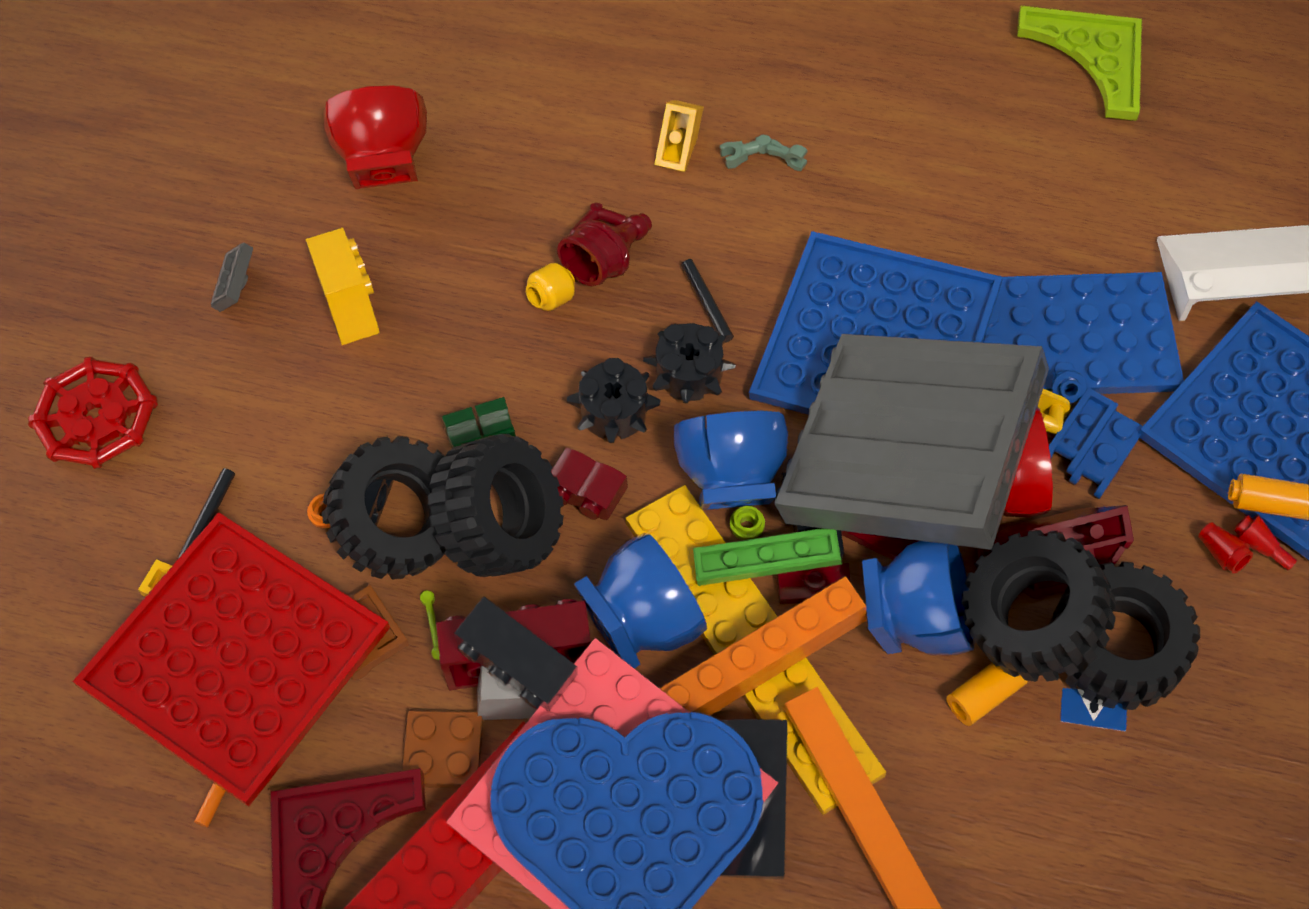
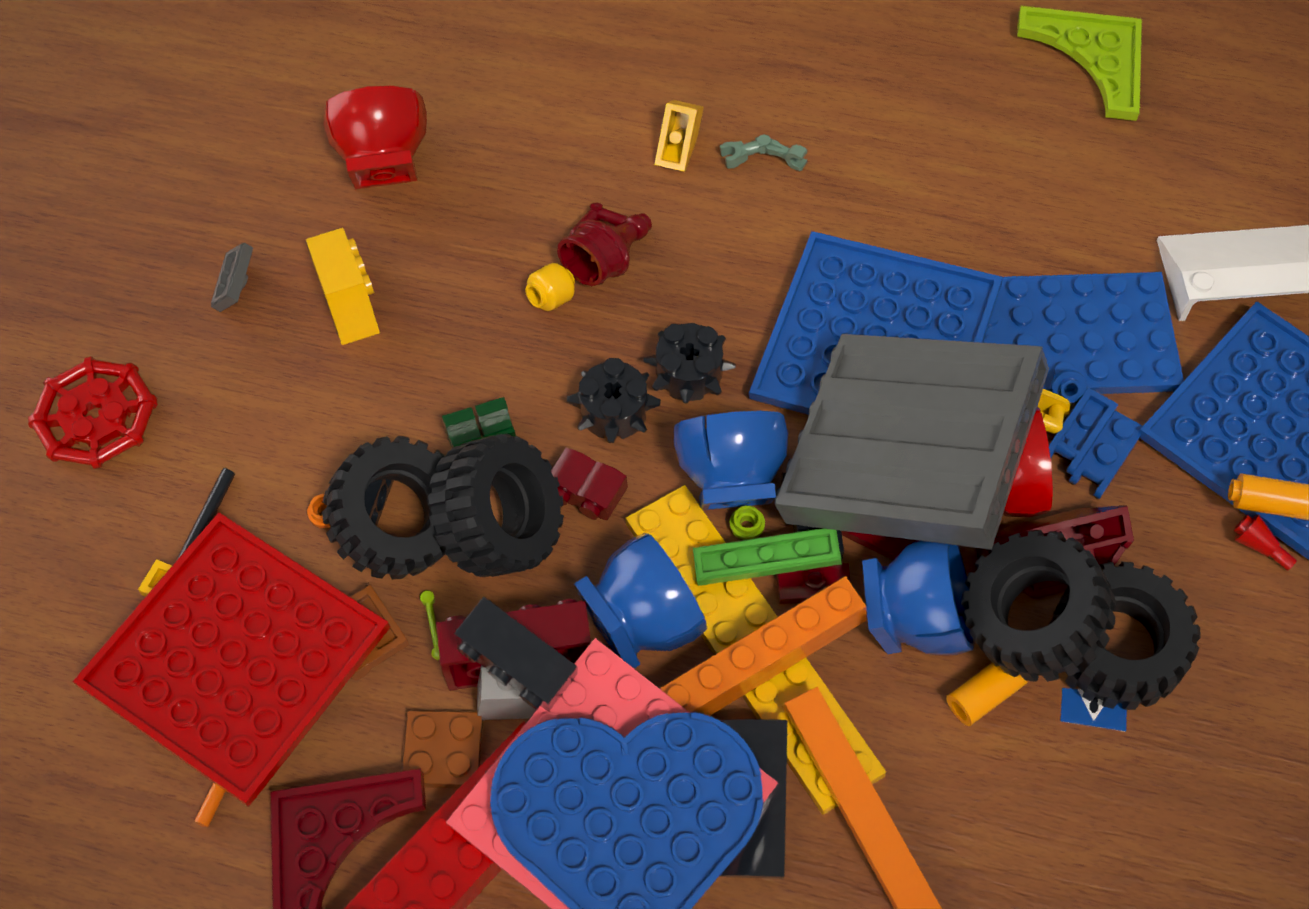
(706, 299): black bar -> none
(1226, 548): red cone -> none

